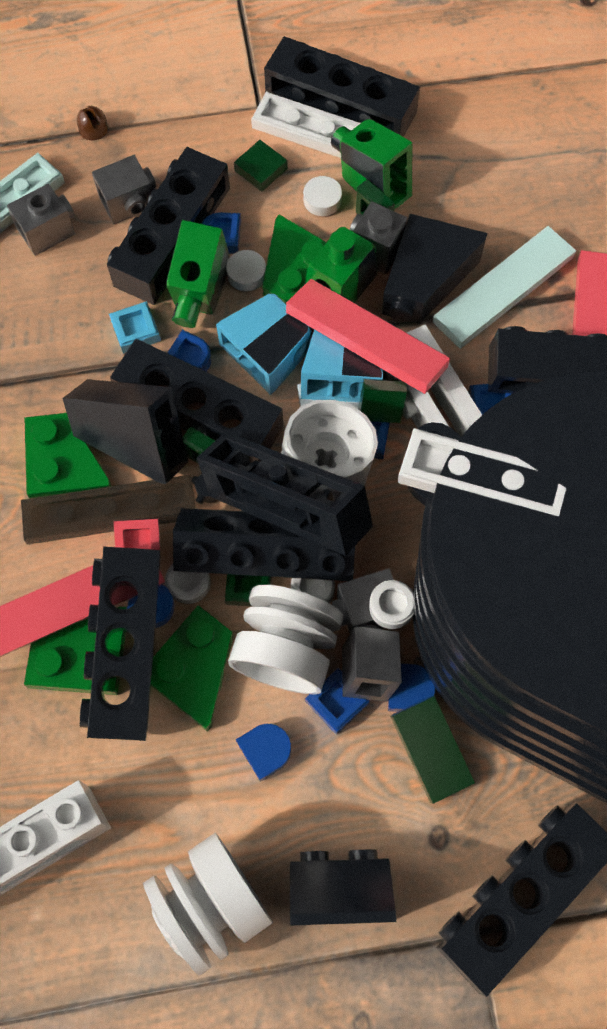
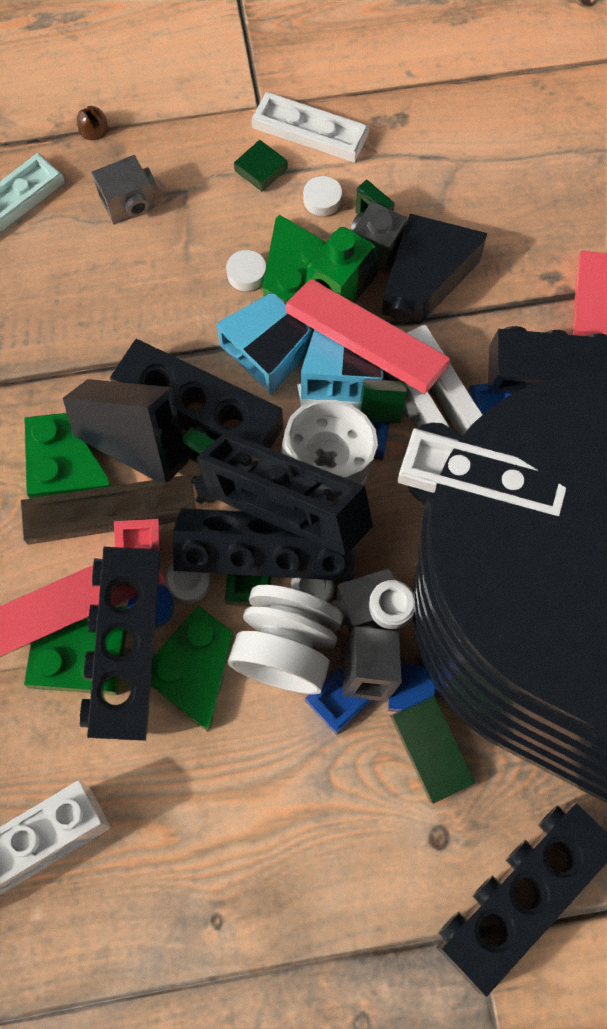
(42, 218): flat silver brick -> none
(134, 323): medium azure tile -> none
(189, 193): black brick -> none
(191, 350): blue tile -> none
(197, 271): green torso -> none
(206, 904): white wheel -> none
(230, 225): blue tile -> none
(265, 749): blue tile -> none
(340, 86): black brick -> none
(341, 889): black slope -> none
(378, 156): green torso -> none
(503, 287): light aqua tile -> none

